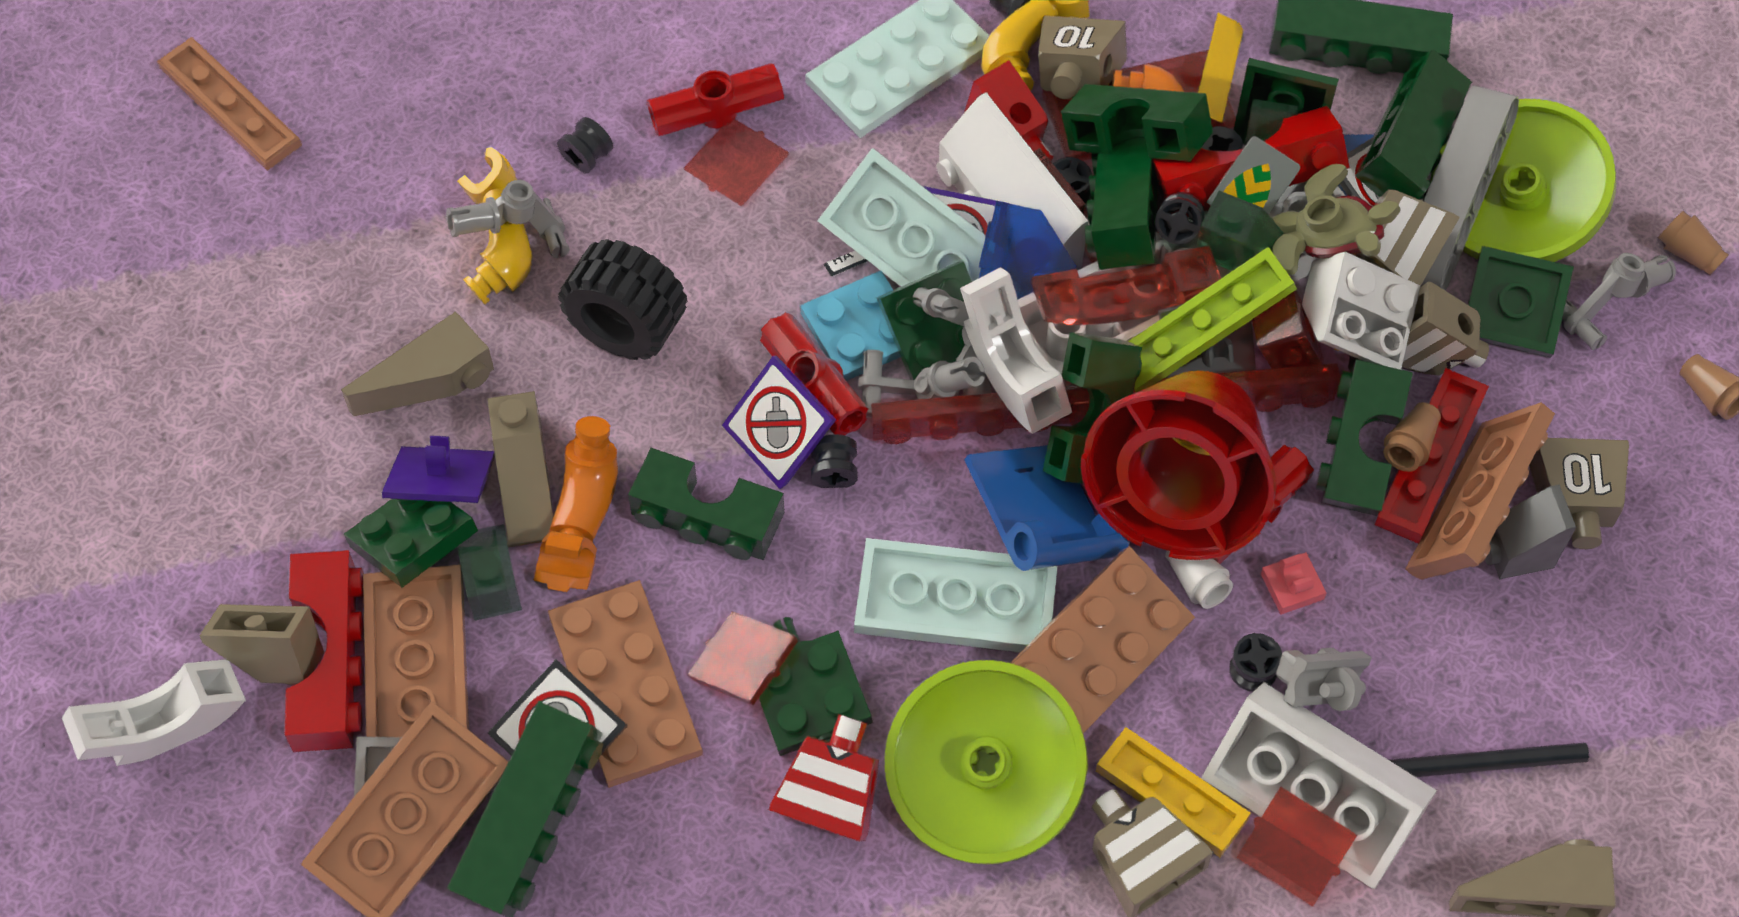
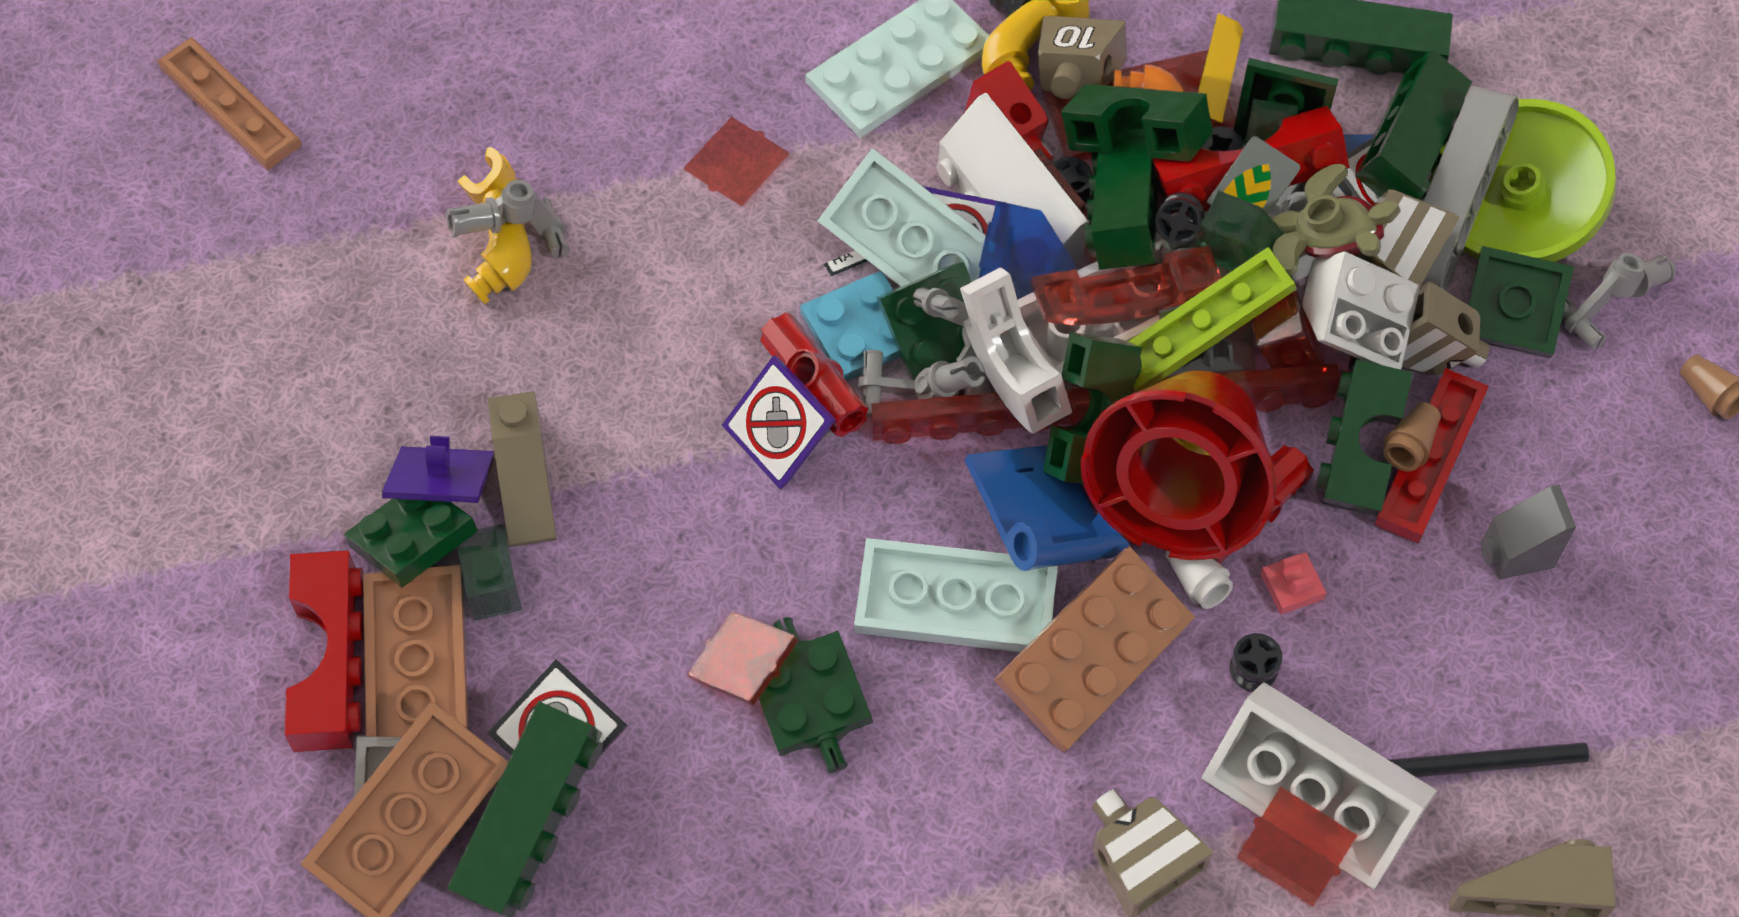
(145, 726): white arch -> none
(266, 641): dark tan slope -> none
(426, 369): dark tan slope -> none
(585, 145): black wheel -> none
(587, 490): orange piece -> none
(621, 659): nougat plate -> none
(623, 299): black tyre -> none
(715, 99): red piece -> none
(739, 523): dark green arch -> none
(831, 783): torso -> none
(834, 462): black wheel -> none
(986, 762): lime dish -> none
(1148, 772): yellow plate -> none
(1323, 677): light grey hips -> none
(1481, 492): nougat plate -> none
(1591, 480): dark tan torso -> none
(1693, 243): medium nougat cone -> none

